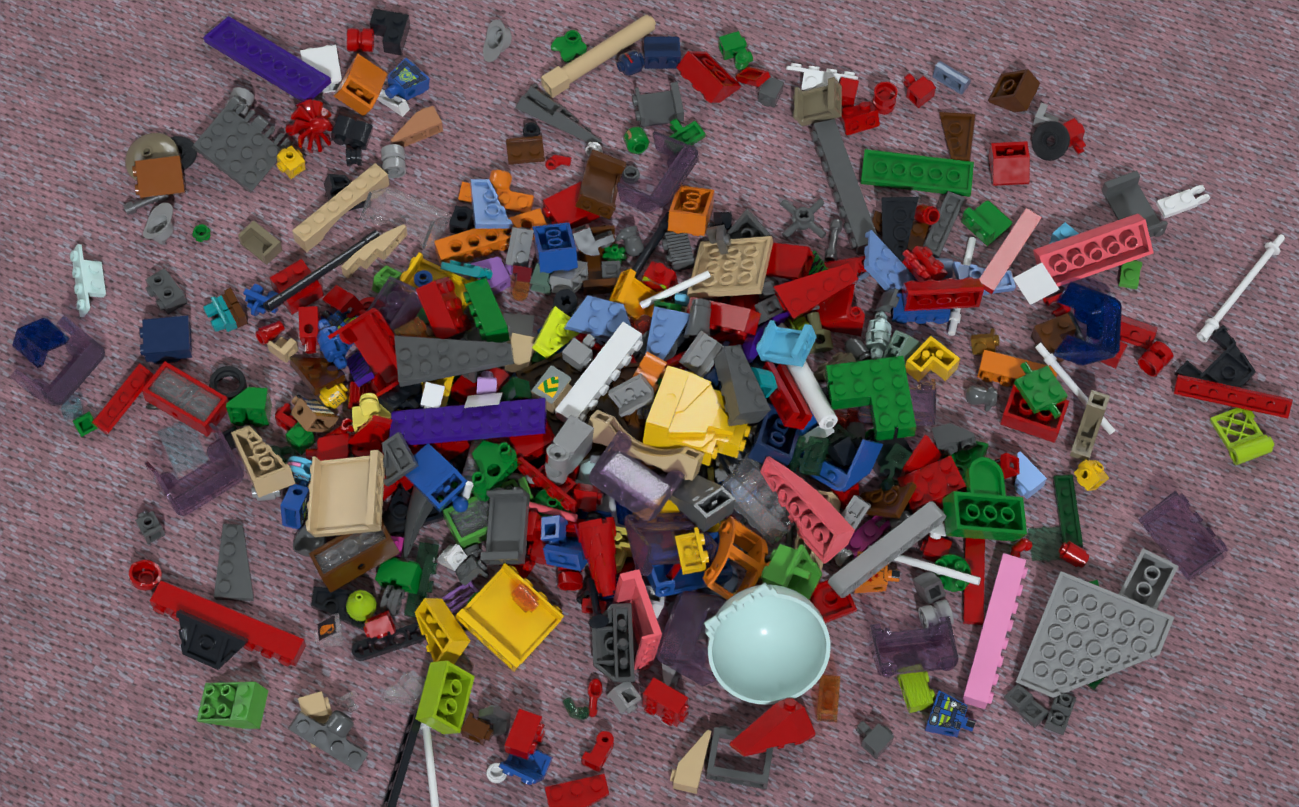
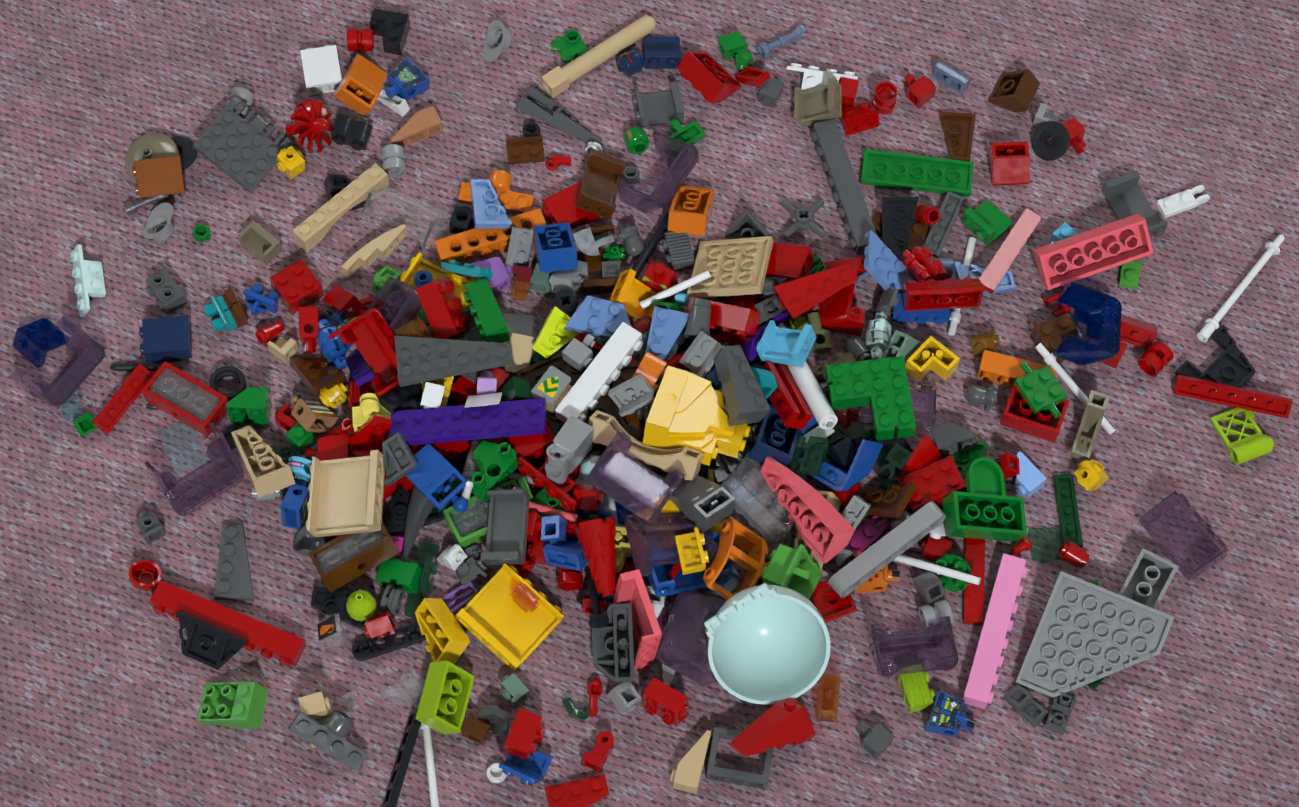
(131, 366): none -> pearl dark grey piece
(267, 59): dark purple plate -> none
(280, 298): black piece -> none
(354, 156): black wheel -> none
(514, 689): none -> sand green brick
(719, 235): flat silver bracket -> none
(722, 218): black bracket -> none
(764, 49): none -> sand blue piece
(836, 228): flat silver bar -> none
(1036, 283): white sticker -> none

